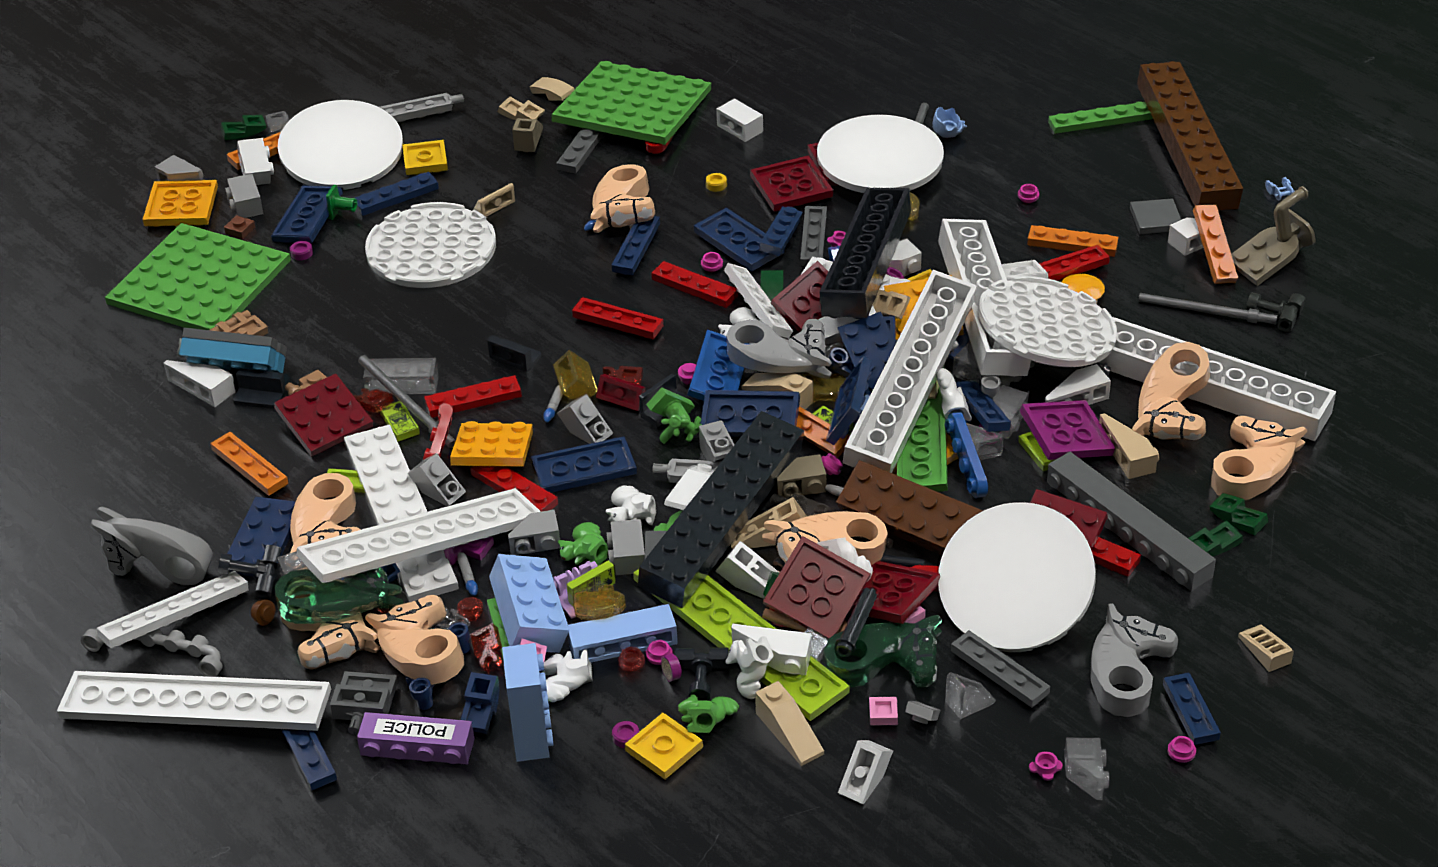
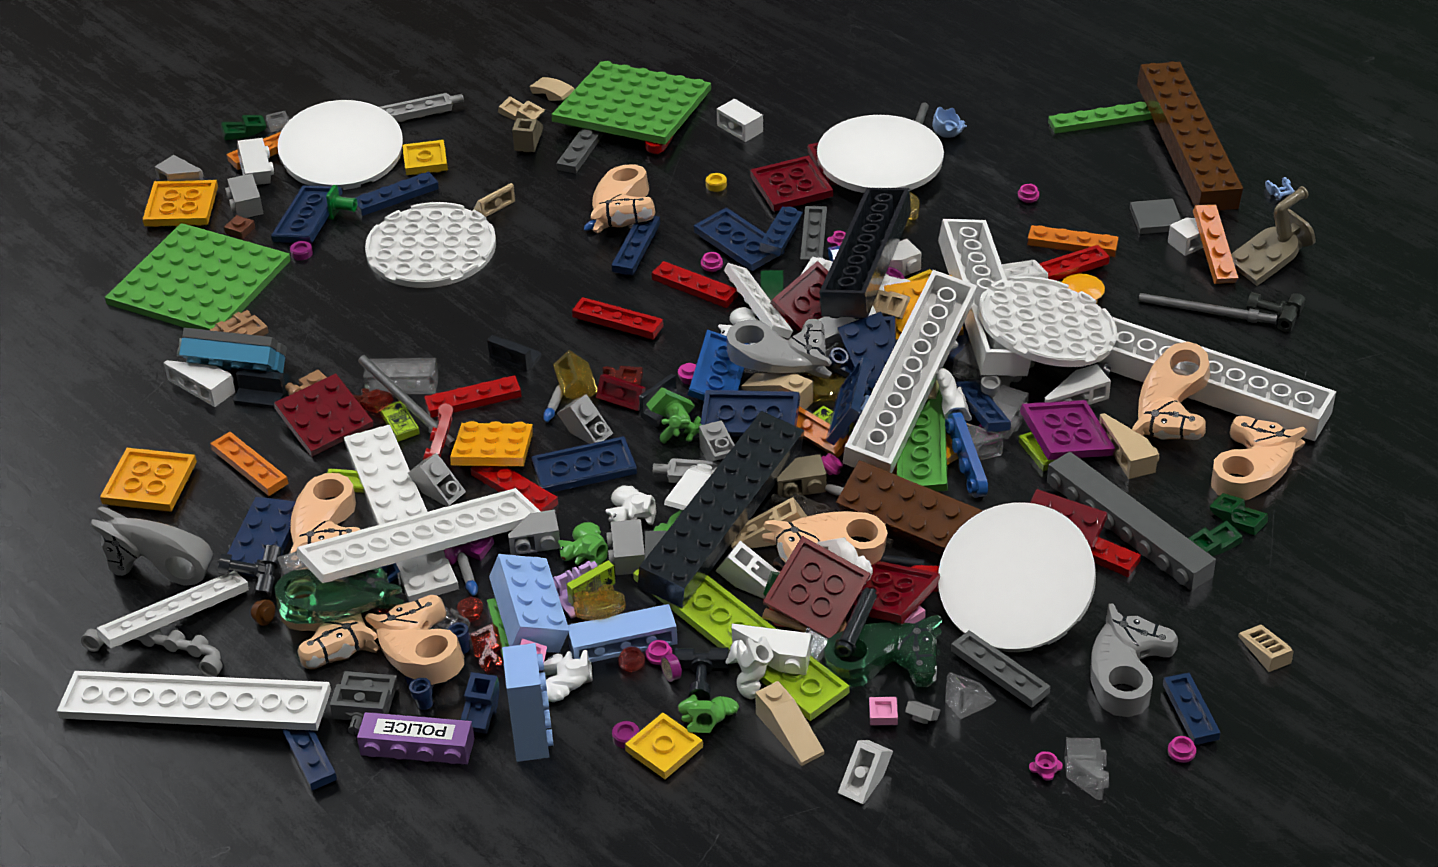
(148, 479): none -> light orange plate

